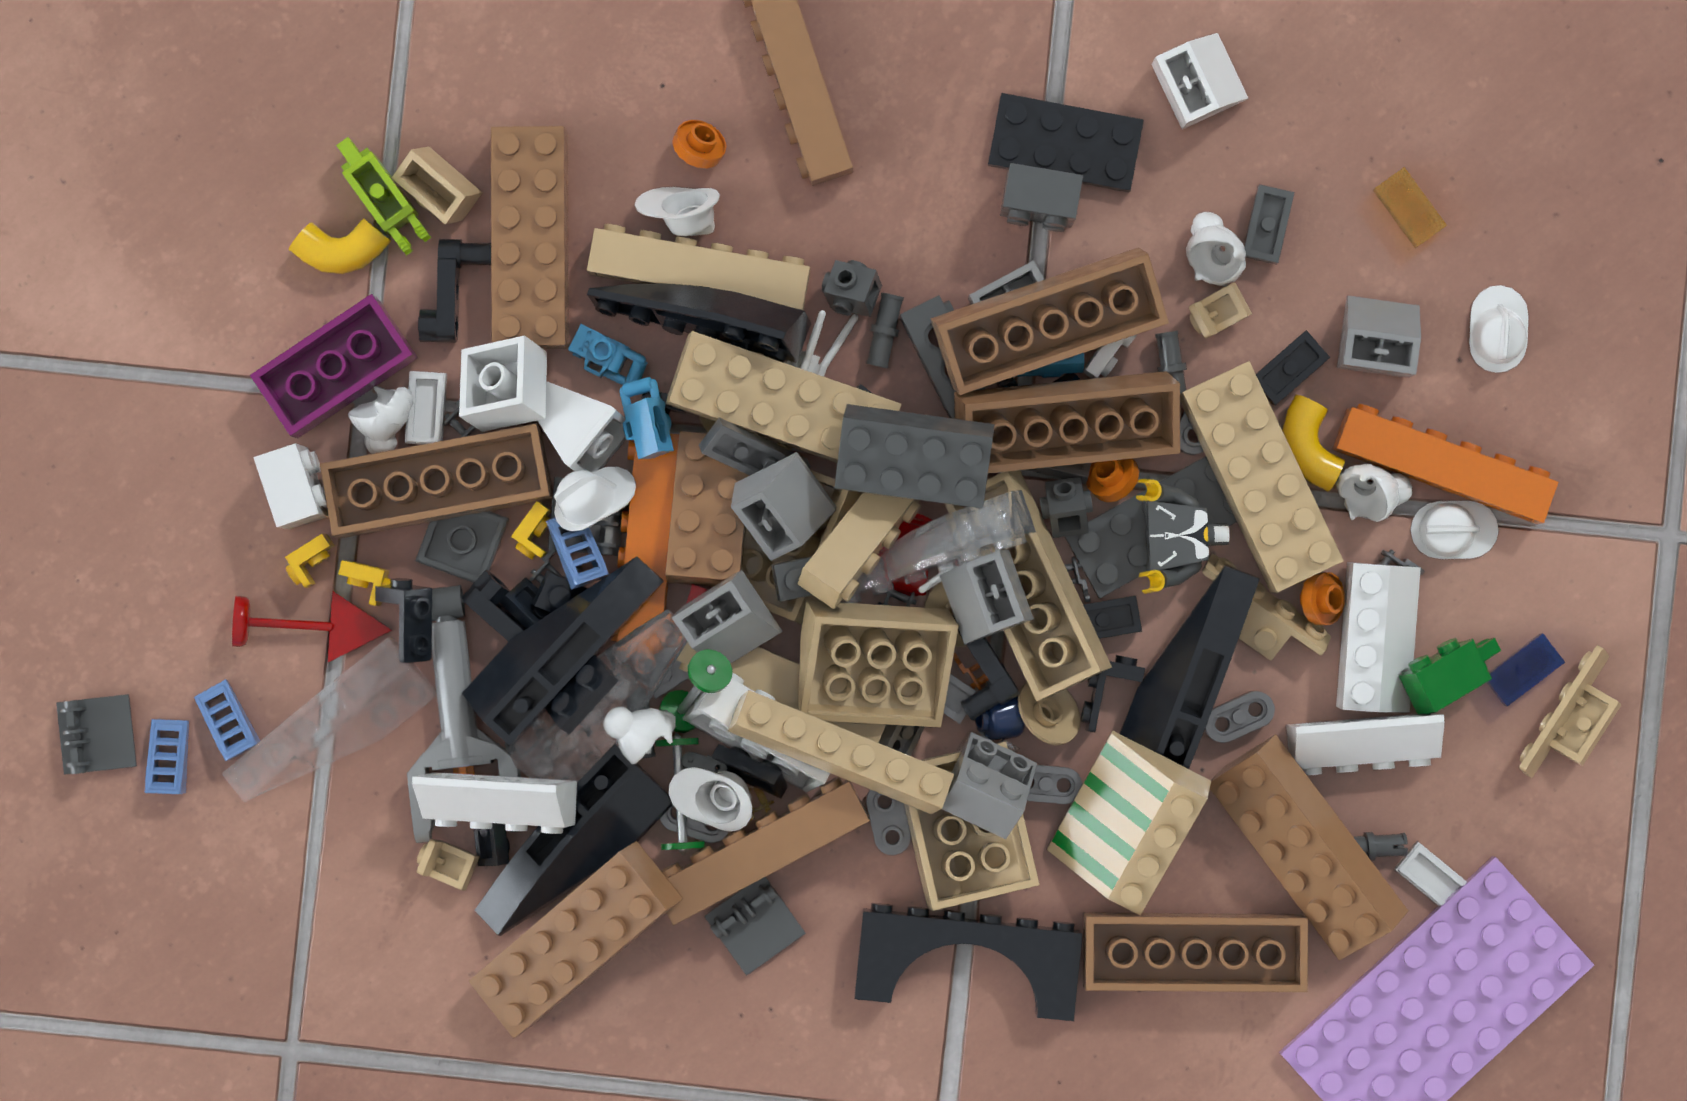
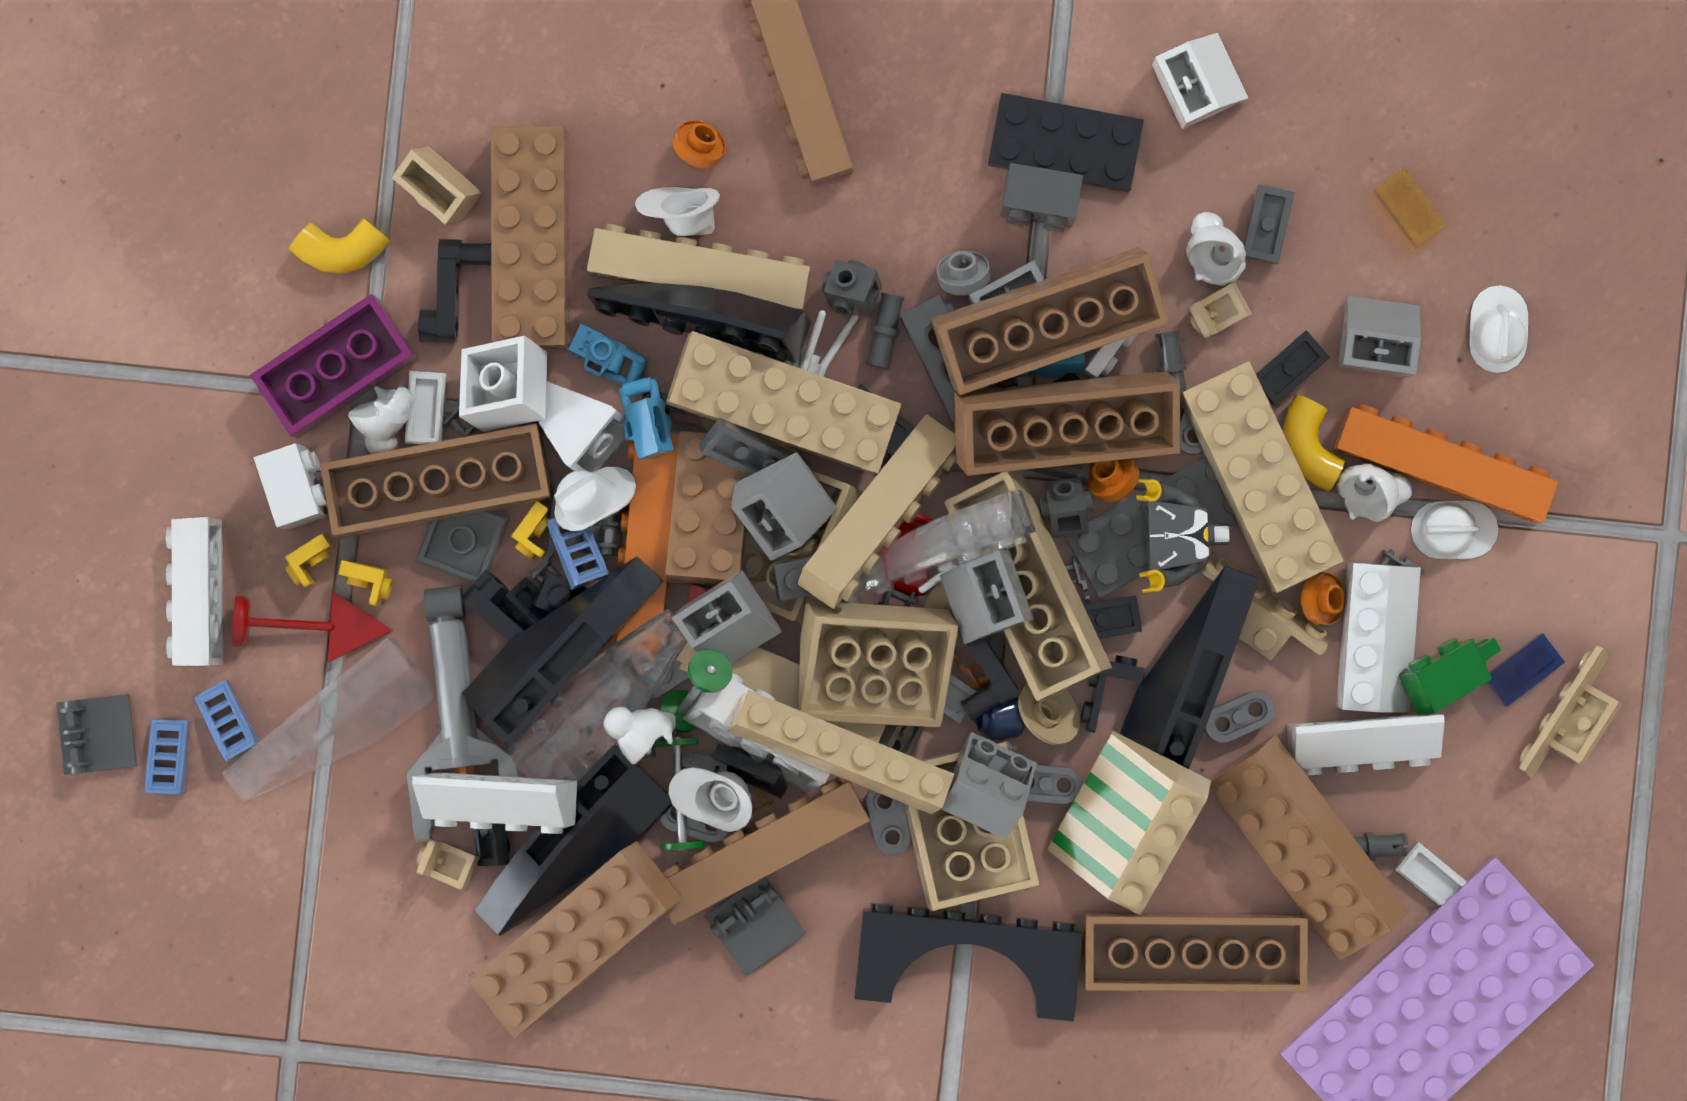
(196, 591): none -> white slope
(380, 193): lime hinge -> none
(414, 617): black bracket -> none
(581, 694): black plate -> none
(914, 456): dark grey brick -> none
(963, 272): none -> light grey plate

